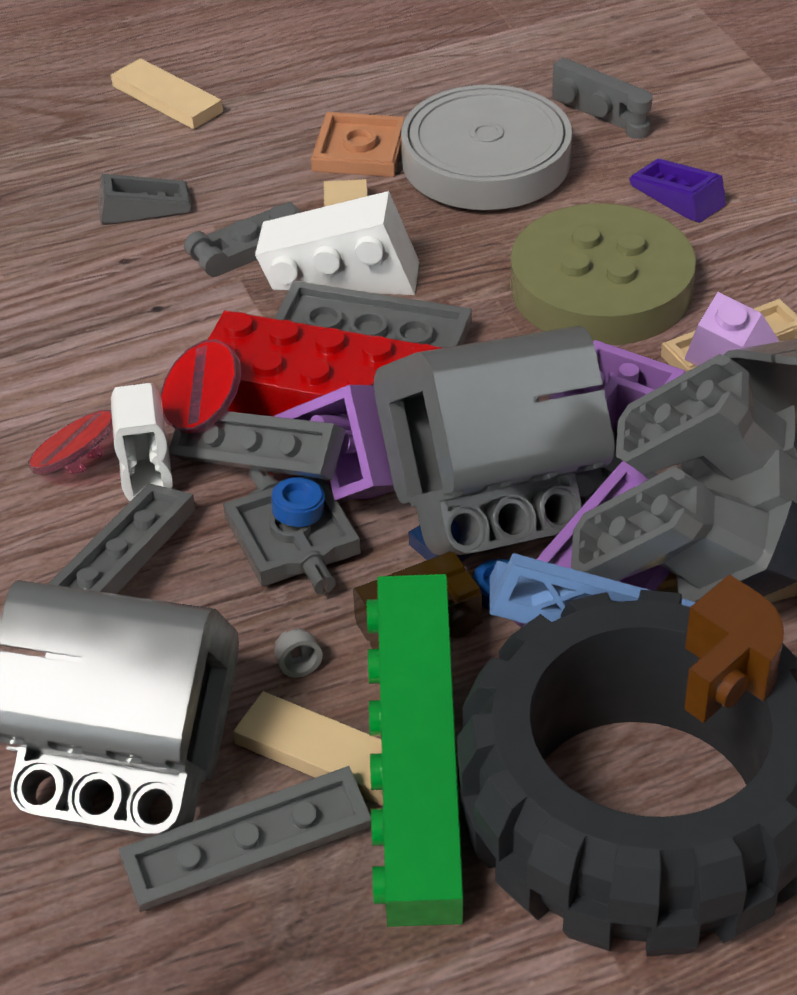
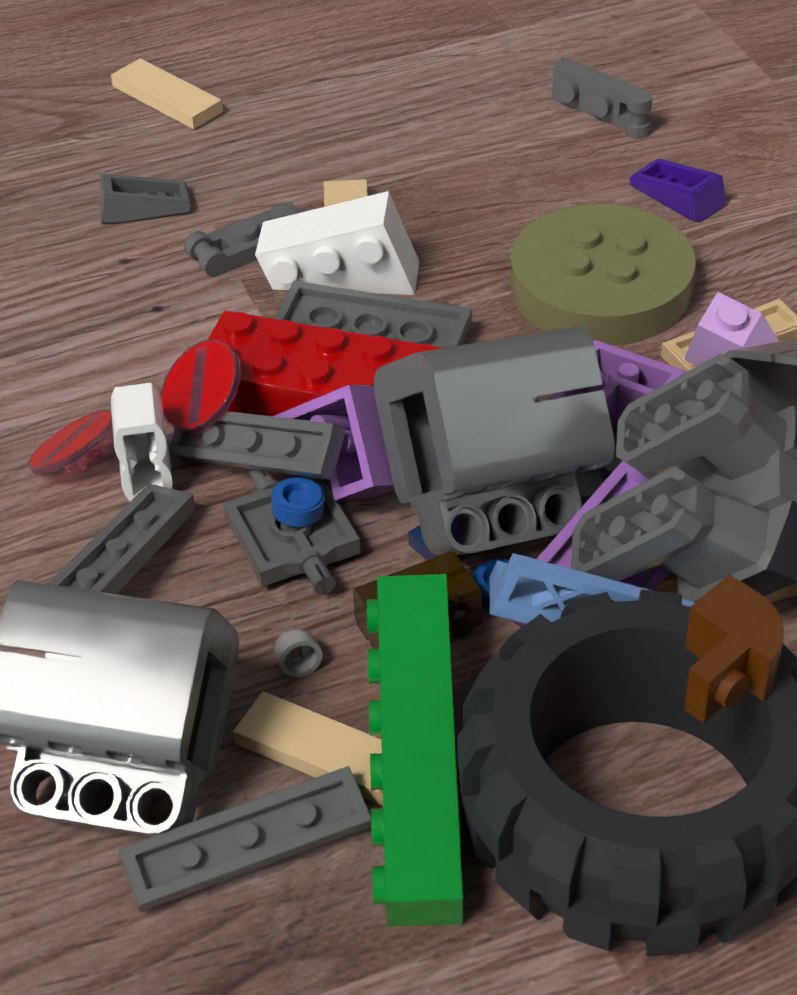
(358, 144): nougat tile -> none
(486, 147): light grey brick -> none

